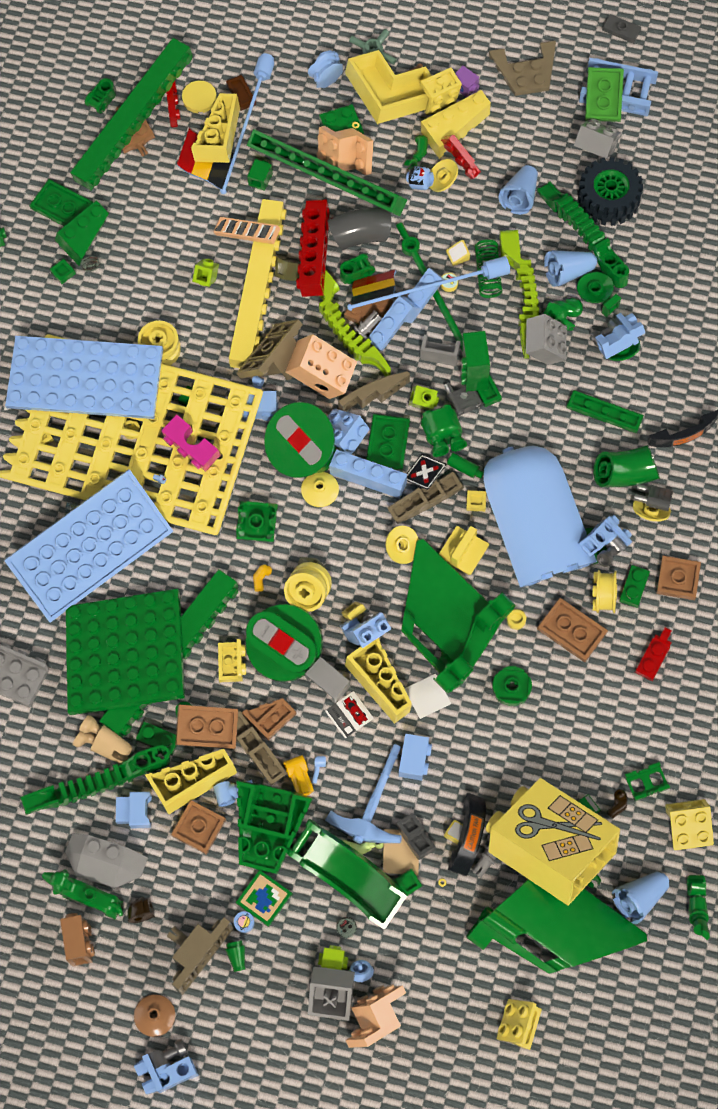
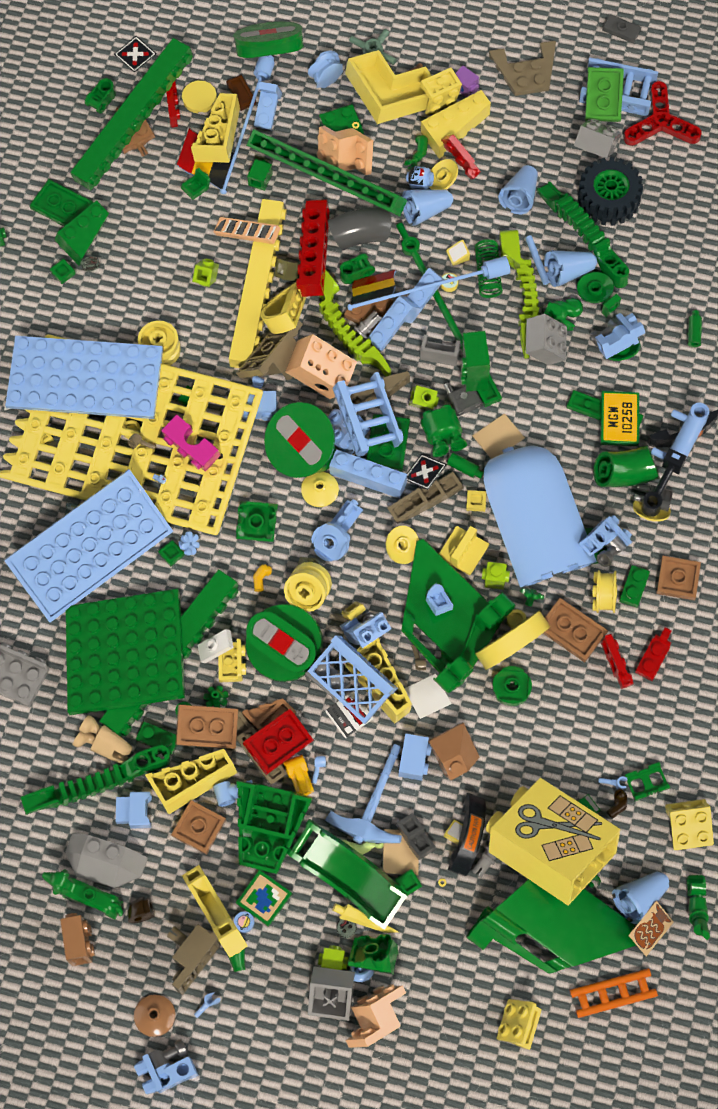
(135, 54): none -> black sticker
(136, 439): none -> dark tan hand
(171, 553): none -> green tile
(188, 543): none -> light blue plant
(197, 184): none -> green bracket
(207, 1002): none -> light blue hand
(214, 911): none -> light yellow arch
(215, 646): none -> white plate
(216, 697): none -> green plant
(267, 105): none -> light blue bracket
(268, 39): none -> green piece
(278, 741): none -> red plate
(283, 310): none -> light yellow window
(337, 534): none -> light blue plate
(347, 514): none -> light blue hinge
(355, 426): none -> light blue fence
(356, 916): none -> light yellow bar
(362, 665): none -> light blue fence
(374, 953): none -> green slope
(420, 664): none -> dark tan hand
(425, 204): none -> light blue cone
(438, 600): none -> light blue plate
(454, 751): none -> medium nougat slope
(495, 575): none -> lime brick
(498, 436): none -> tan sticker
(513, 640): none -> light yellow window
(531, 596): none -> green plant
(537, 260): none -> light blue piece
(614, 782): none -> light blue hand
(616, 662): none -> red hinge
(620, 418): none -> yellow tile
(625, 997): none -> orange bar
(651, 928): none -> sticker
(656, 126): none -> red piece
(676, 456): none -> piece
(694, 329): none -> green cylinder

